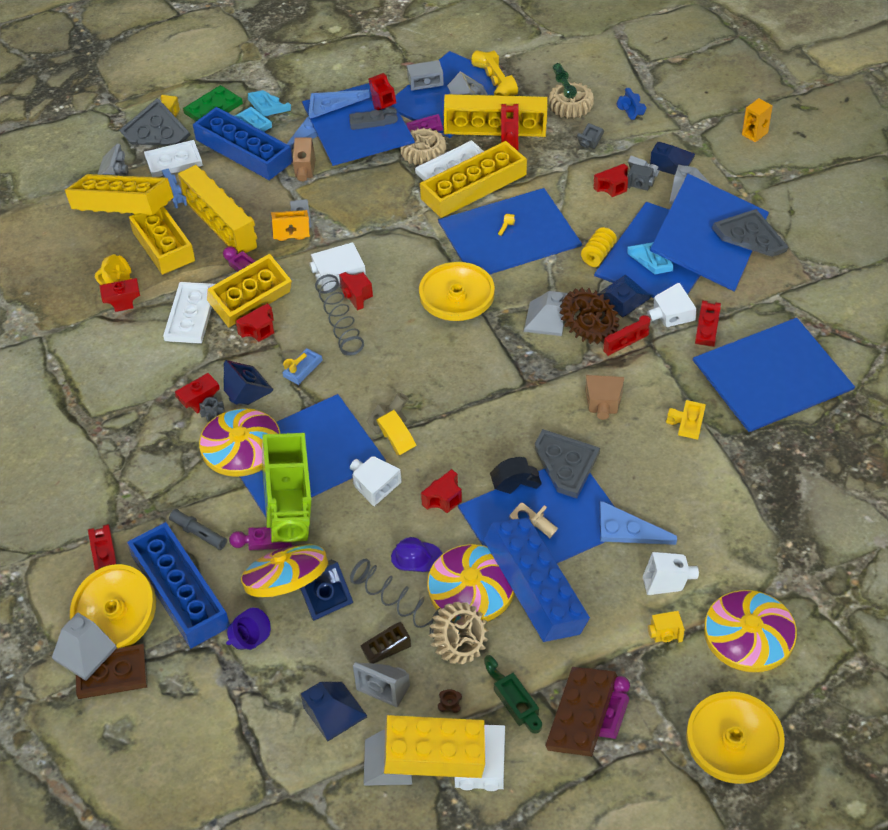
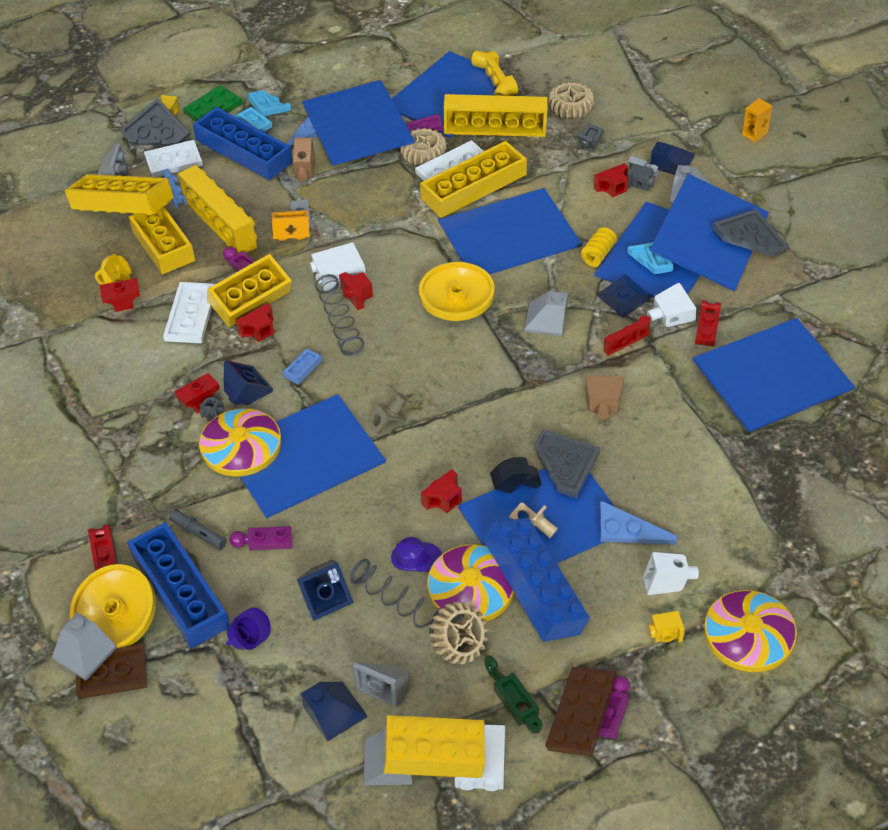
(284, 570): dish -> none
(286, 486): lime piece -> none
(291, 364): yellow hand -> none
(329, 101): medium blue wing -> none
(373, 118): dark grey hinge -> none
(375, 478): white torso -> none
(382, 92): red brick -> none
(383, 637): dark brown slope -> none
(396, 431): yellow slope -> none
(425, 75): light grey brick -> none
(447, 695): reddish brown plate -> none
(465, 85): light grey slope -> none
(508, 220): yellow hand -> none
(510, 125): red plate -> none
(561, 77): clear green pin -> none
(591, 309): reddish brown gear -> none
(631, 104): blue hips -> none
(689, 419): yellow plate -> none
(735, 737): yellow dish -> none

